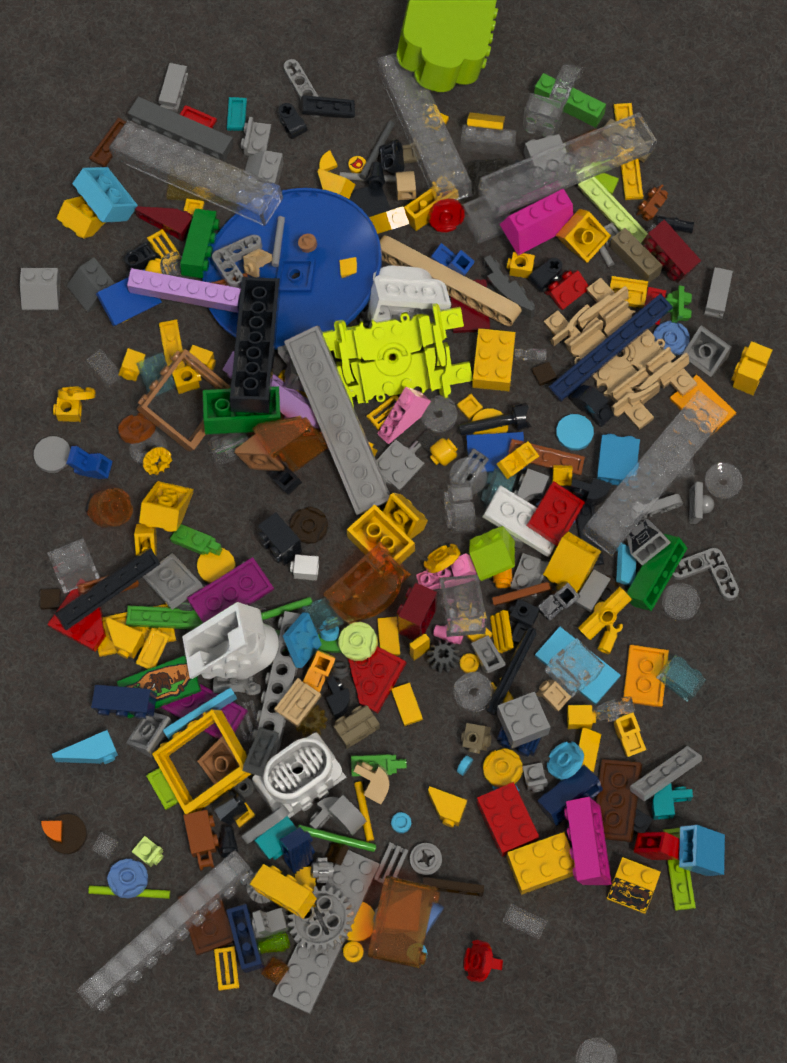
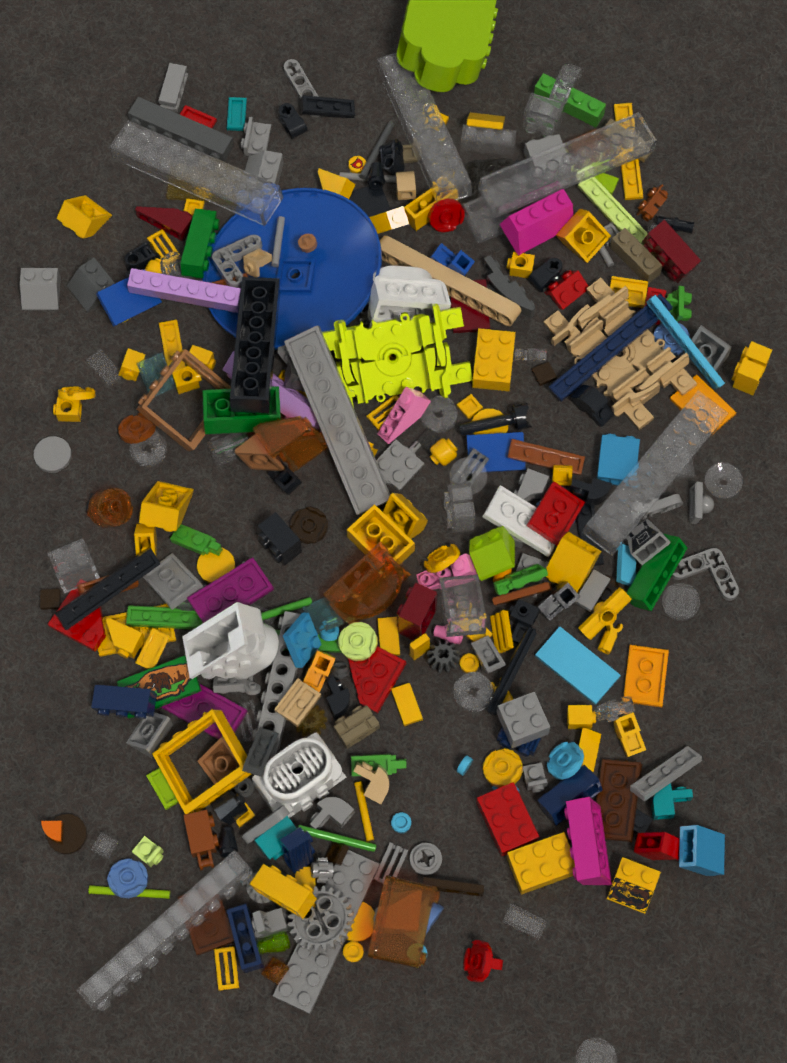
(89, 464): blue brick -> none
(91, 750): medium azure slope -> none
(102, 154): reddish brown tile -> none
(104, 194): medium azure brick -> none
(153, 456): yellow gear -> none
(216, 704): medium azure tile -> none
(305, 567): white brick -> none
(327, 162): yellow tile -> none
(347, 815): light grey brick -> none
(348, 266): yellow tile -> none
(447, 806): yellow slope -> none
(476, 738): dark tan brick -> none
(495, 480): clear light blue brick -> none
(517, 460): yellow slope -> none
(520, 578): none -> bright green hinge
(553, 694): tan bracket -> none
(574, 432): medium azure tile -> none
(574, 667): clear piece -> none
(680, 881): lime tile -> none
(681, 678): clear light blue brick -> none
(685, 342): none -> medium azure tile
(718, 292): light grey piece -> none

